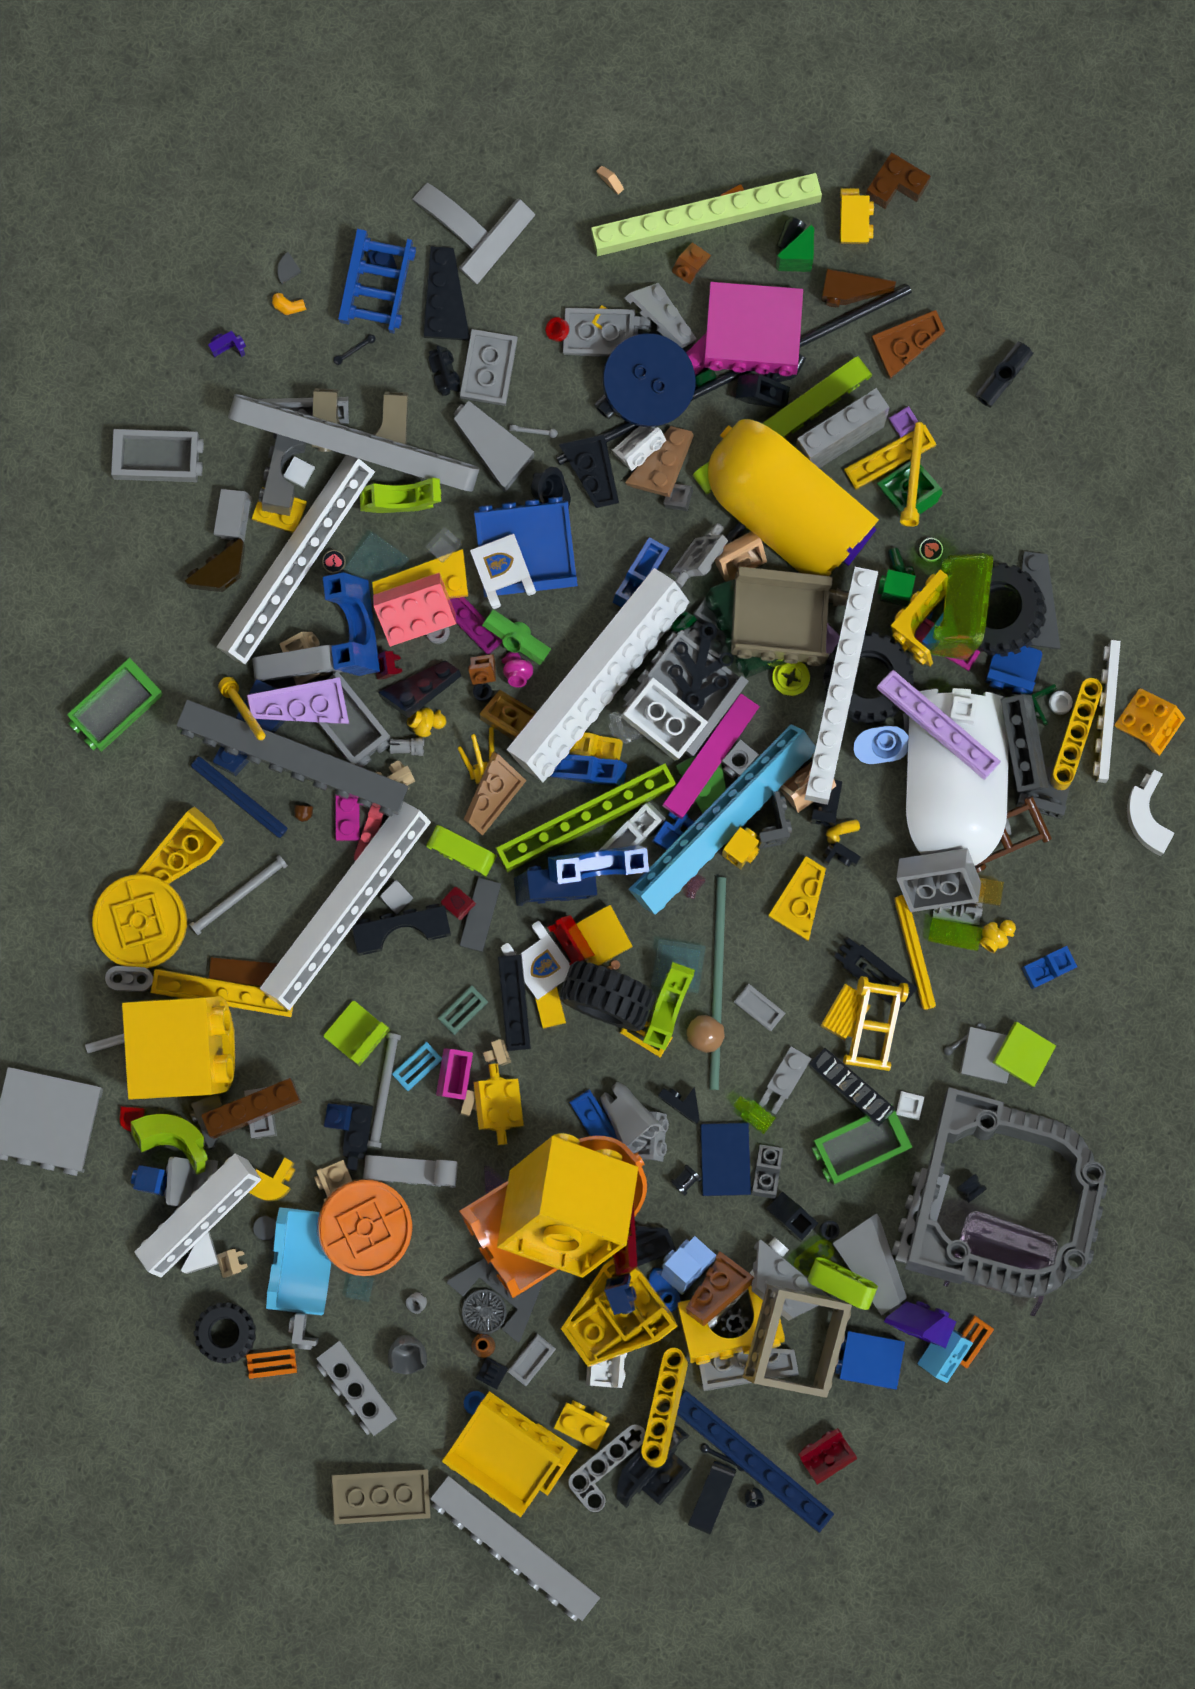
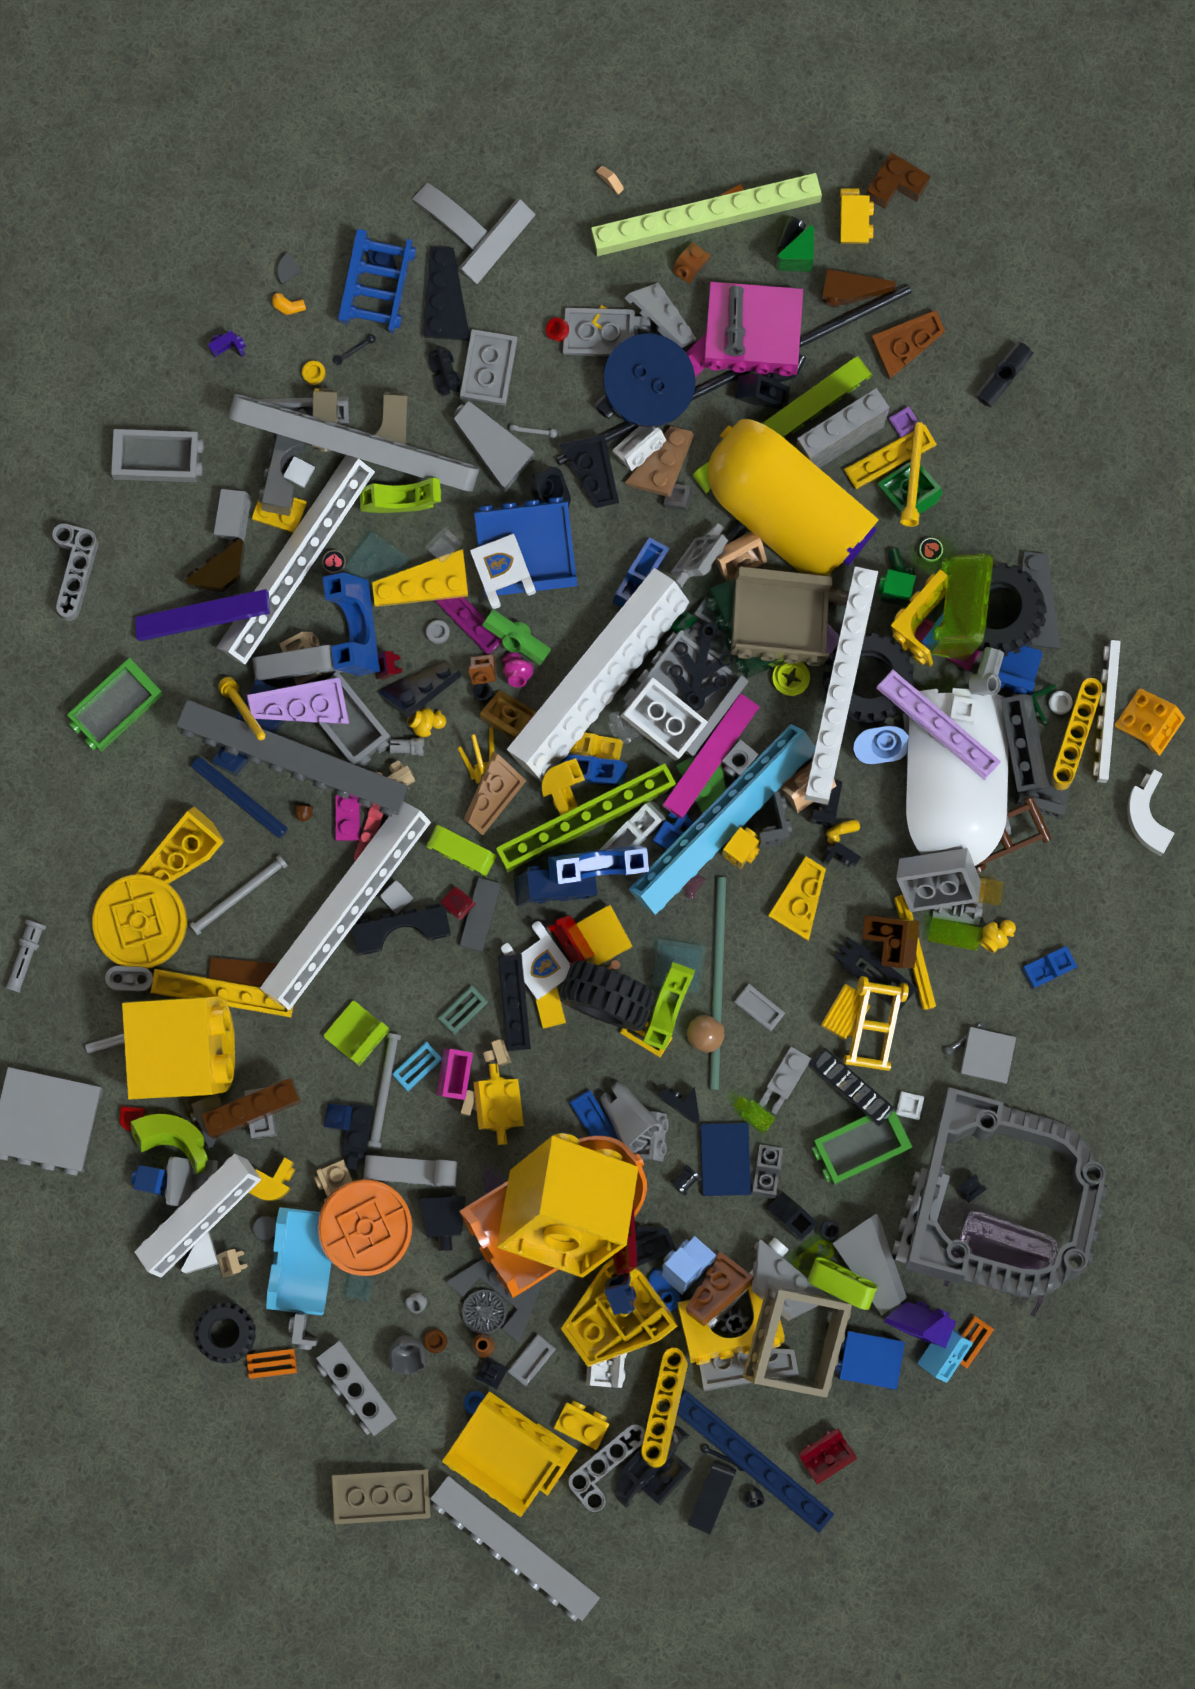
(16, 983): none -> light grey pin
(73, 574): none -> light grey beam
(202, 615): none -> dark purple tile
(313, 372): none -> yellow tile
(414, 609): coral brick -> none
(435, 1341): none -> reddish brown tile
(443, 1219): none -> black torso
(558, 783): none -> yellow brick
(705, 377): dark green tile -> none
(735, 330): none -> dark grey pin
(899, 939): none -> reddish brown brick
(987, 679): none -> light grey piece
(1024, 1054): lime tile -> none

